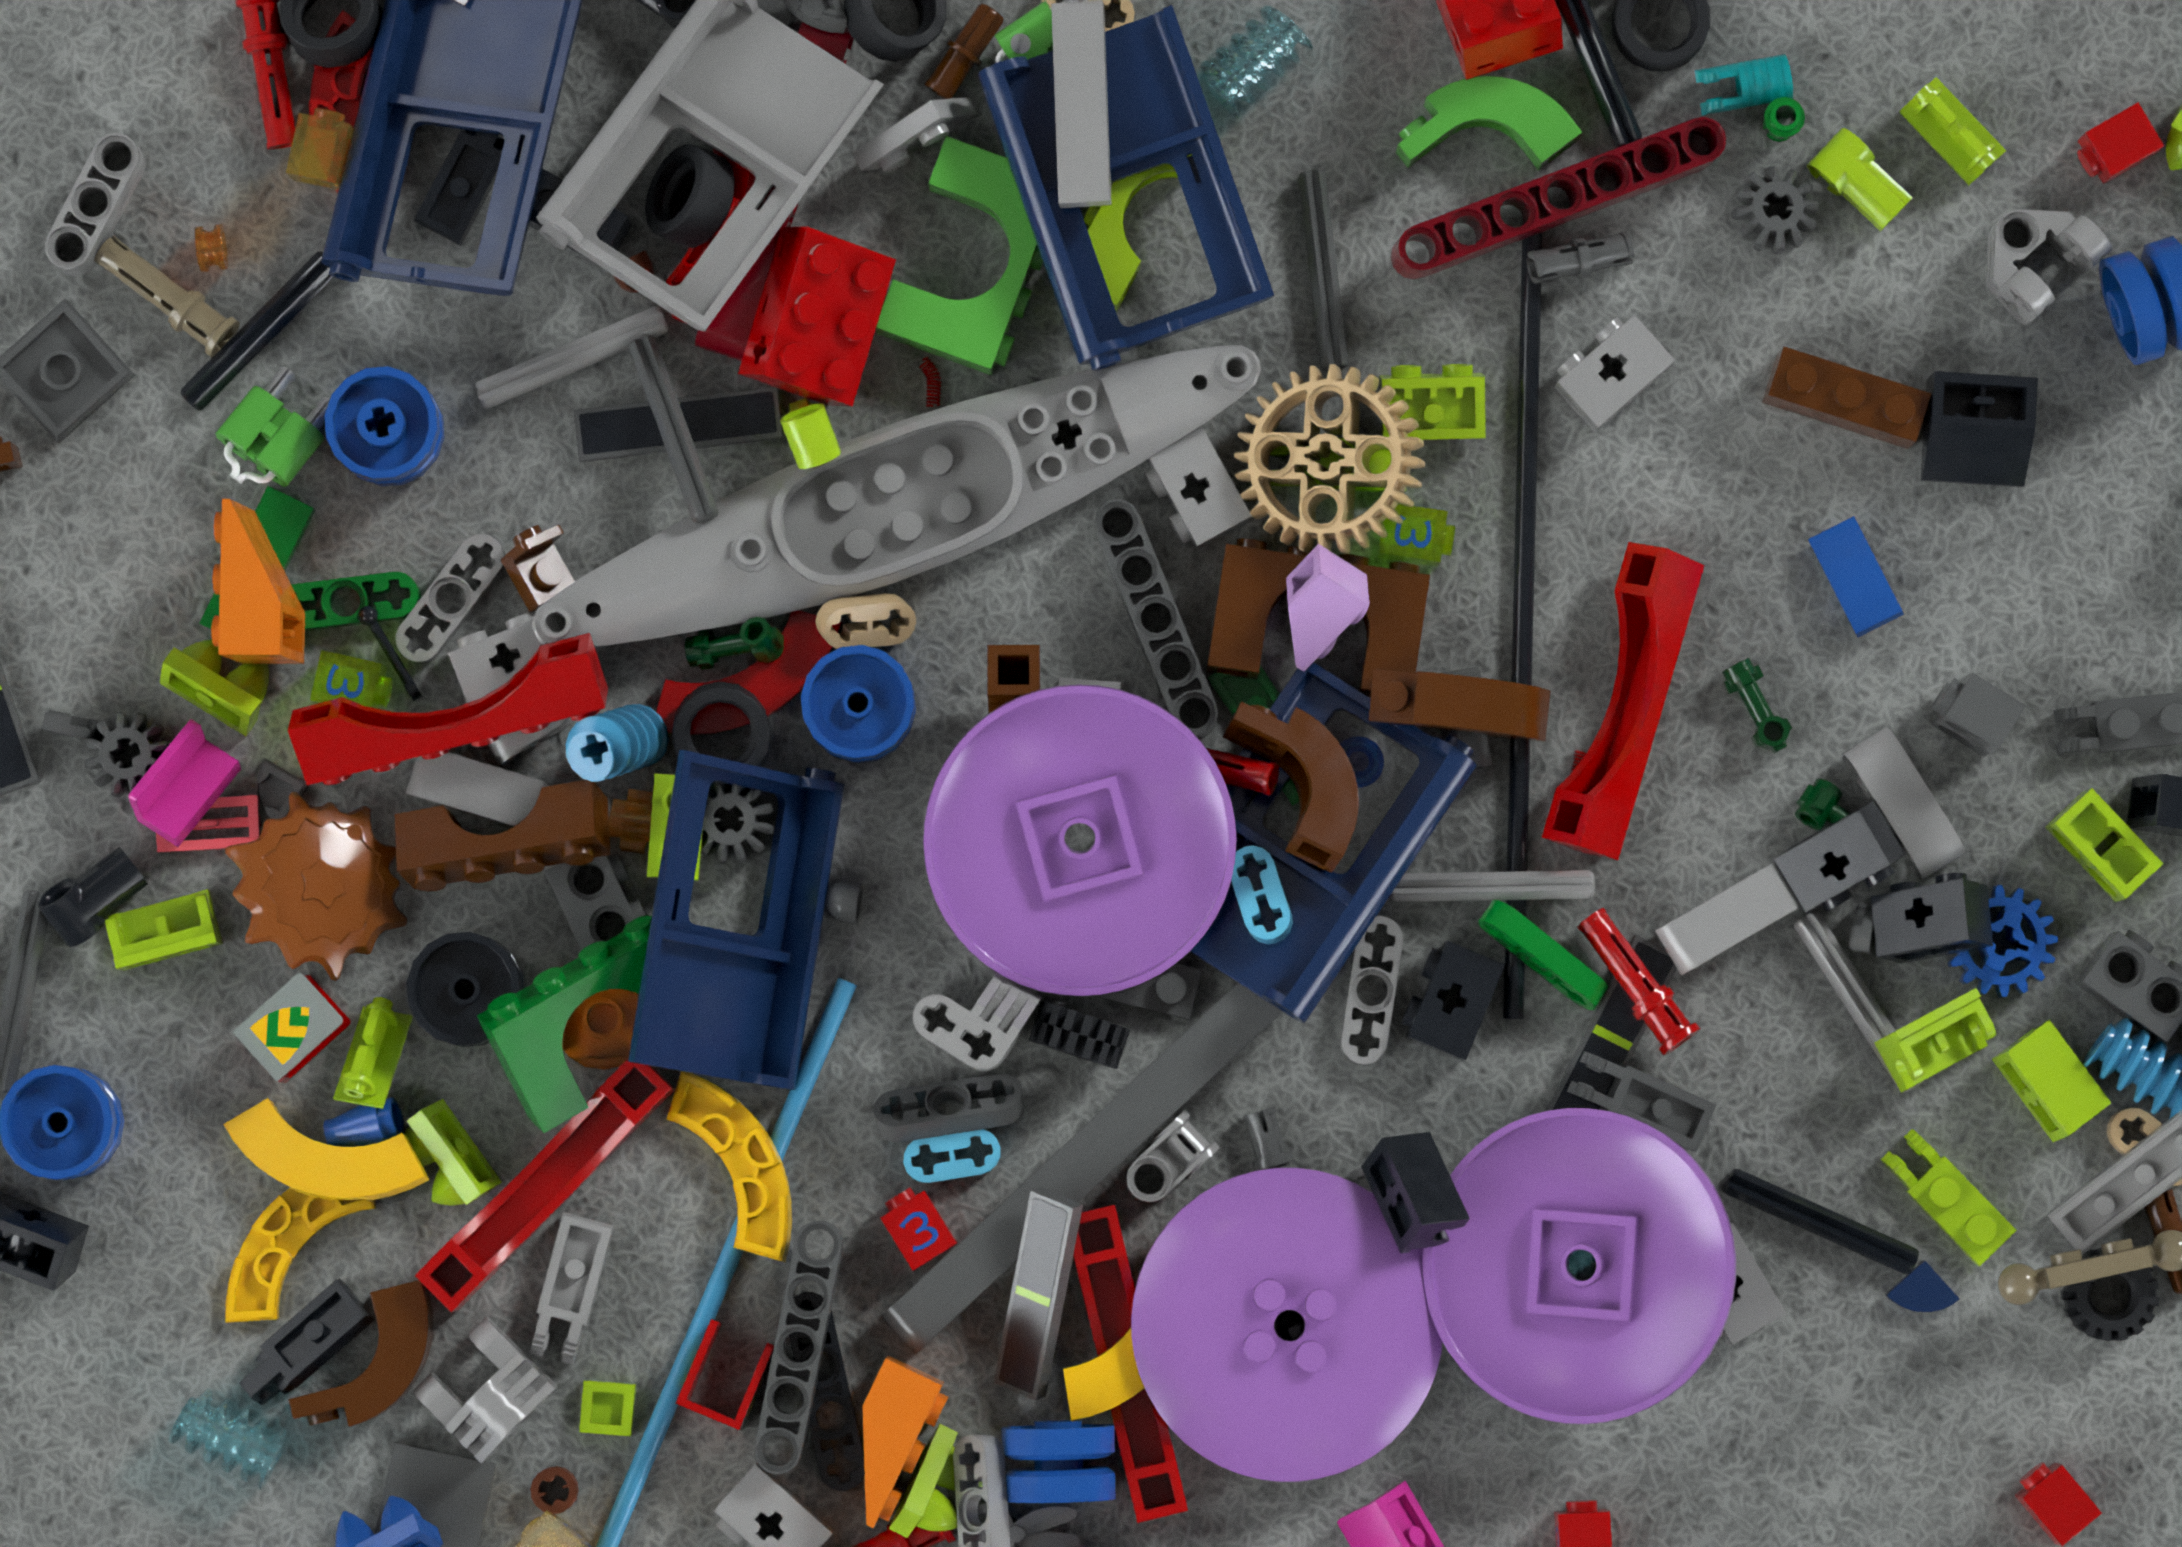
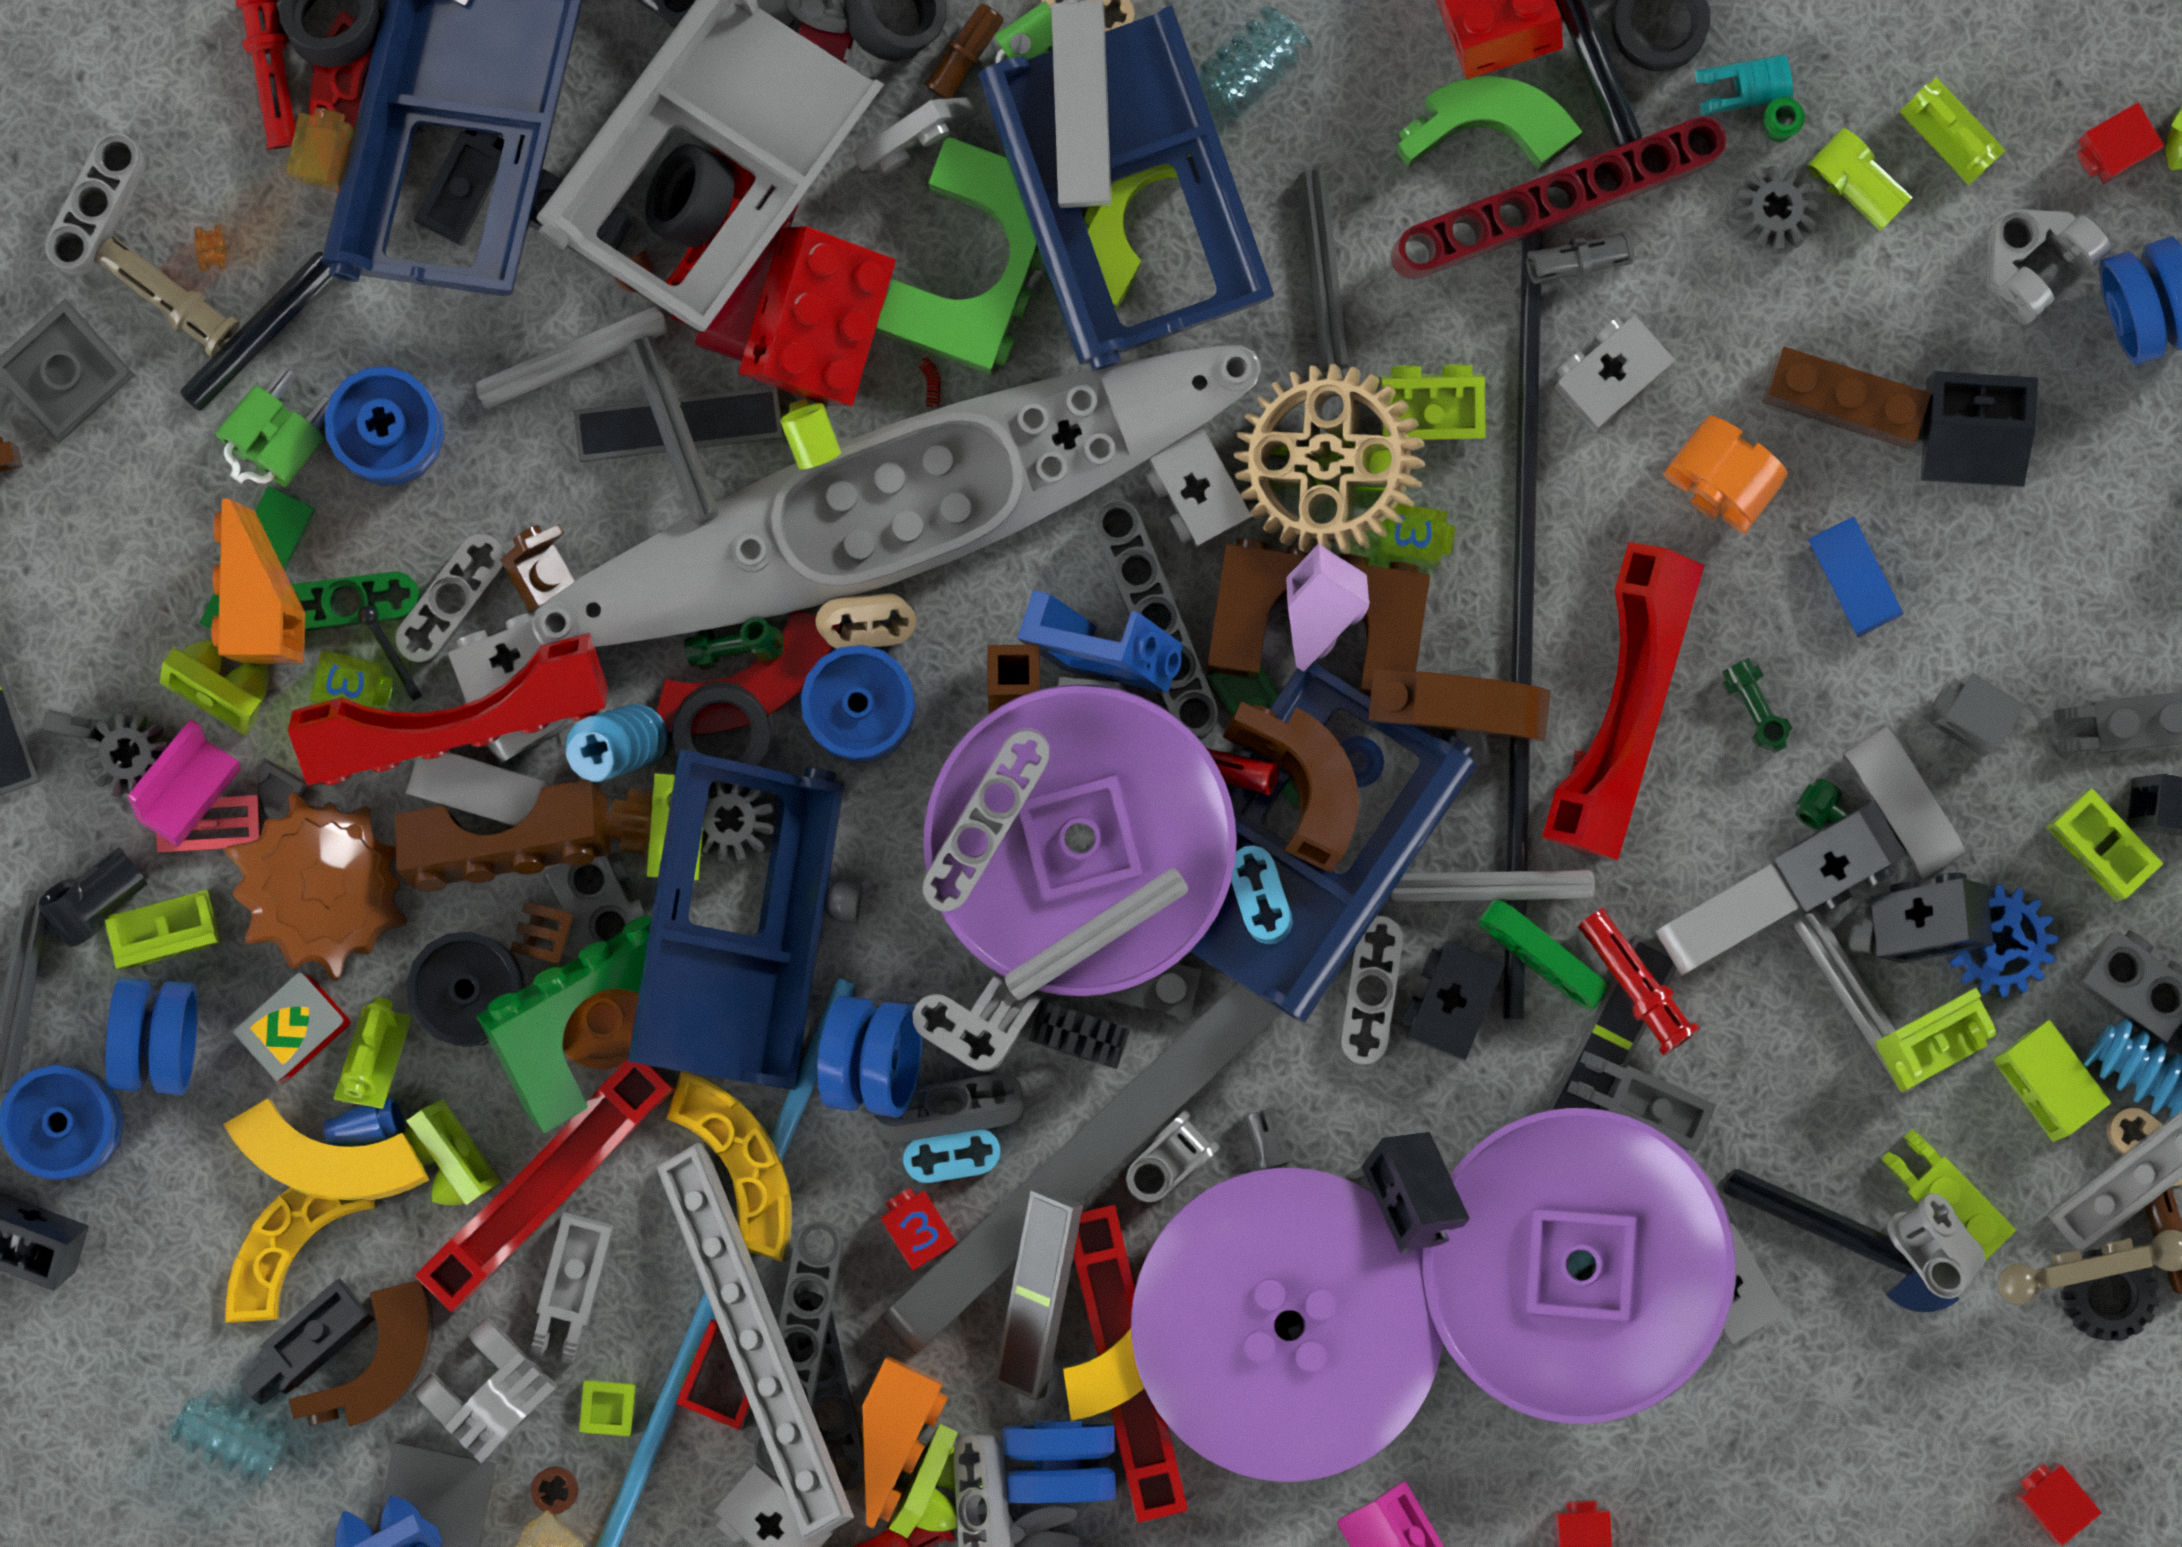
(151, 1036): none -> blue wheel
(534, 930): none -> reddish brown tile
(755, 1343): none -> light grey tile
(869, 1056): none -> blue wheel
(991, 822): none -> light grey beam
(1096, 934): none -> light grey axle
(1142, 659): none -> blue panel
(1726, 473): none -> orange brick
(1938, 1246): none -> light grey piece

